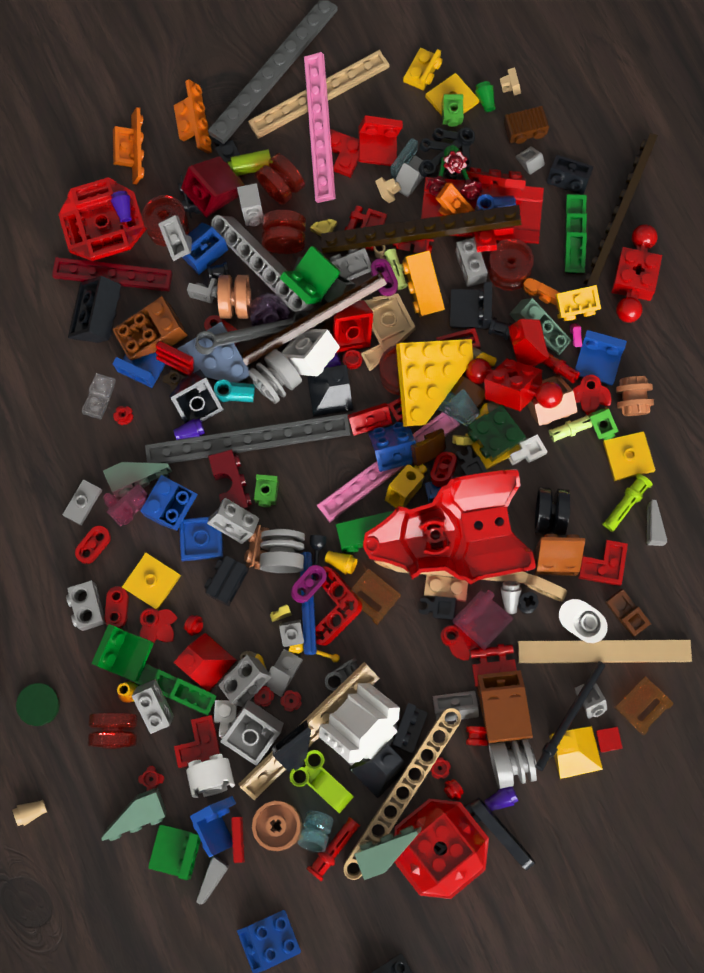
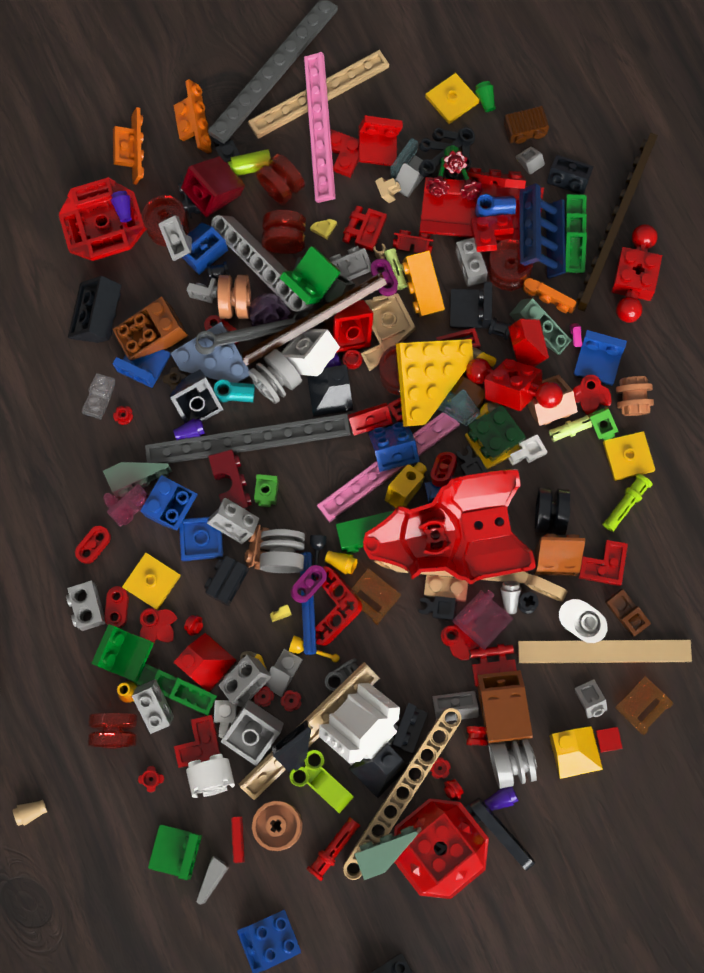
(37, 704): dark green tile -> none
(82, 502): light grey plate -> none
(123, 274): dark red plate -> none
(143, 809): sand green slope -> none
(175, 358): red tile -> none
(212, 827): blue bracket -> none
(250, 204): light grey brick -> none
(291, 633): light grey bracket -> none
(315, 833): clear light blue wheel -> none
(421, 229): dark brown plate -> none
(422, 68): yellow bracket -> none
(428, 448): reddish brown slope -> none
(449, 103): bright green brick -> none
(452, 201): orange slope -> none
(461, 440): light yellow tile -> none
(511, 82): tan tile -> none
(531, 231): none -> dark blue fence
(550, 748): black bar -> none
(560, 367): red pin -> none
(577, 302): yellow bracket -> none
(655, 529): light grey slope -> none

